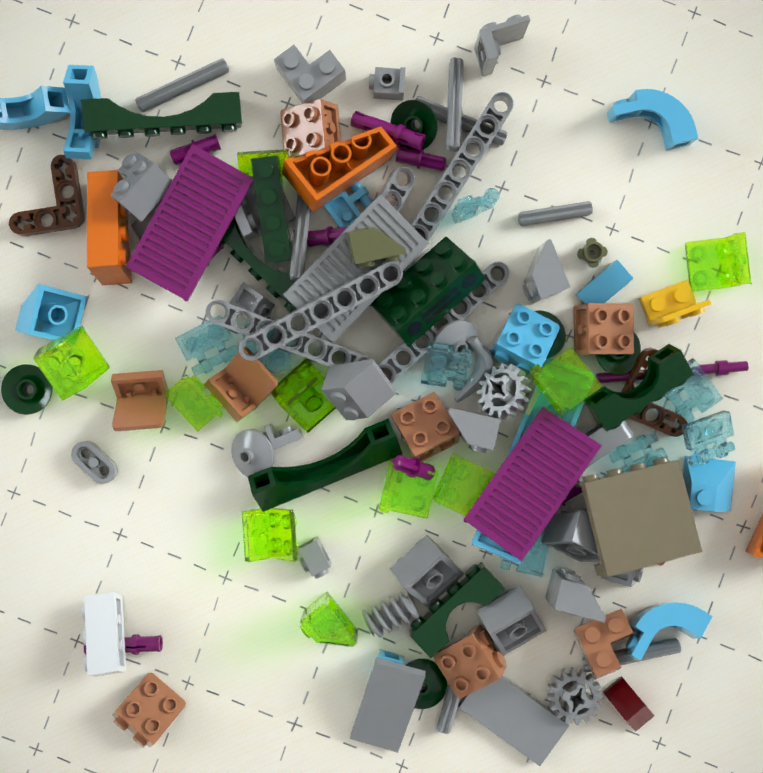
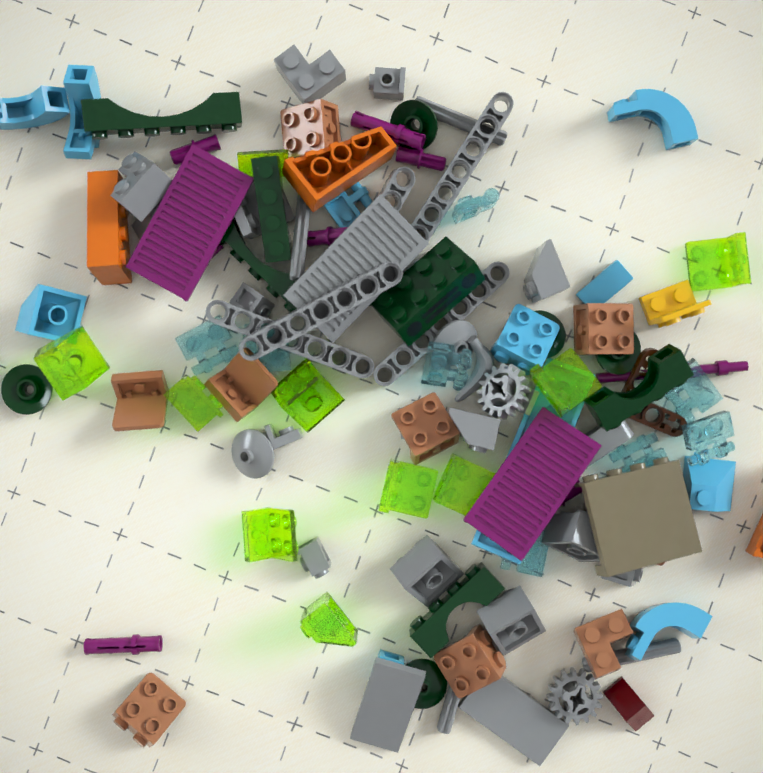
(58, 212): reddish brown beam -> none
(93, 465): light grey plate -> none
(104, 634): white brick -> none
(182, 85): light grey axle -> none
(282, 484): dark green arch -> none
(357, 388): light grey slope -> none
(370, 245): olive slope -> none
(390, 614): light grey piece -> none
(413, 467): magenta axle -> none
(454, 108): light grey axle -> none
(493, 36): light grey bracket -> none
(555, 213): light grey axle -> none
(571, 595): light grey slope -> none
(599, 252): olive plate -> none

